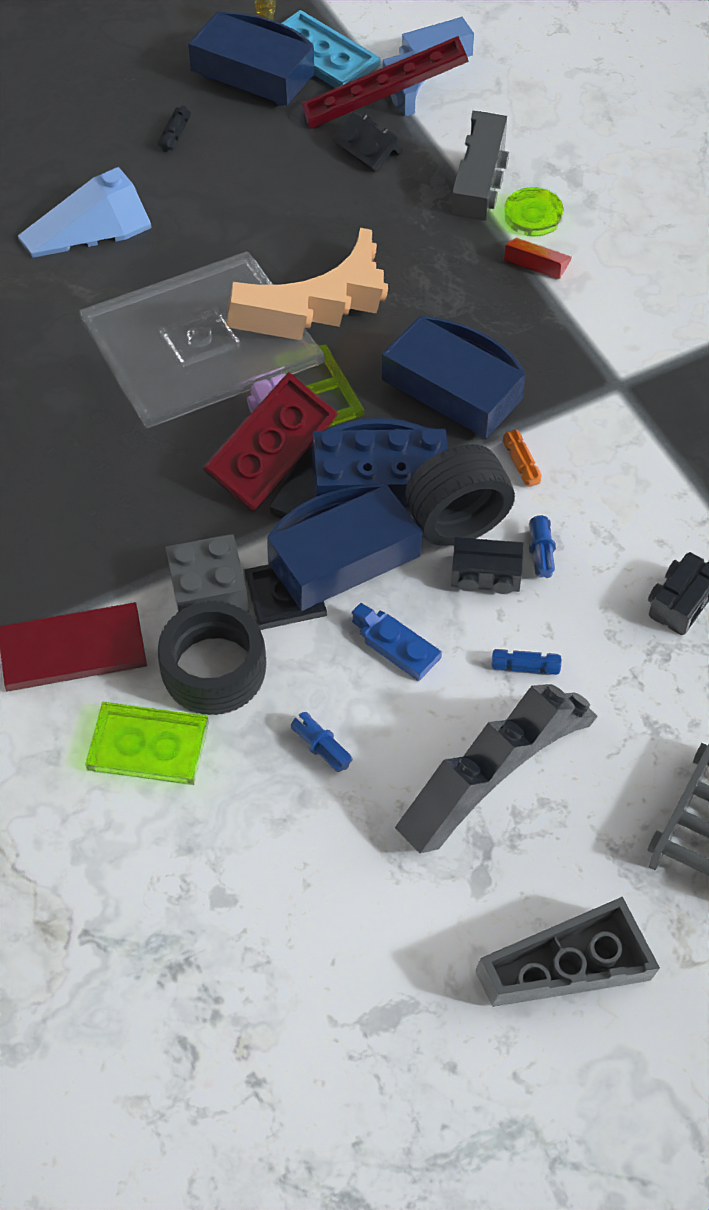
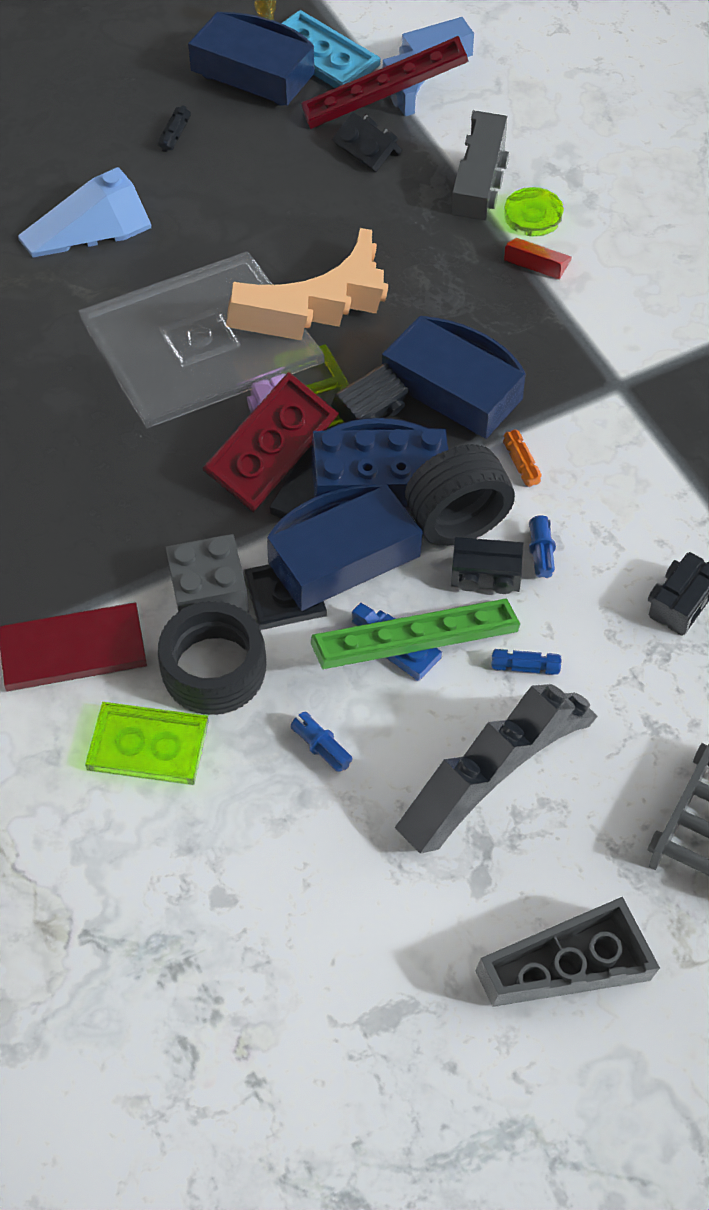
(371, 396): none -> black brick
(414, 633): none -> bright green tile

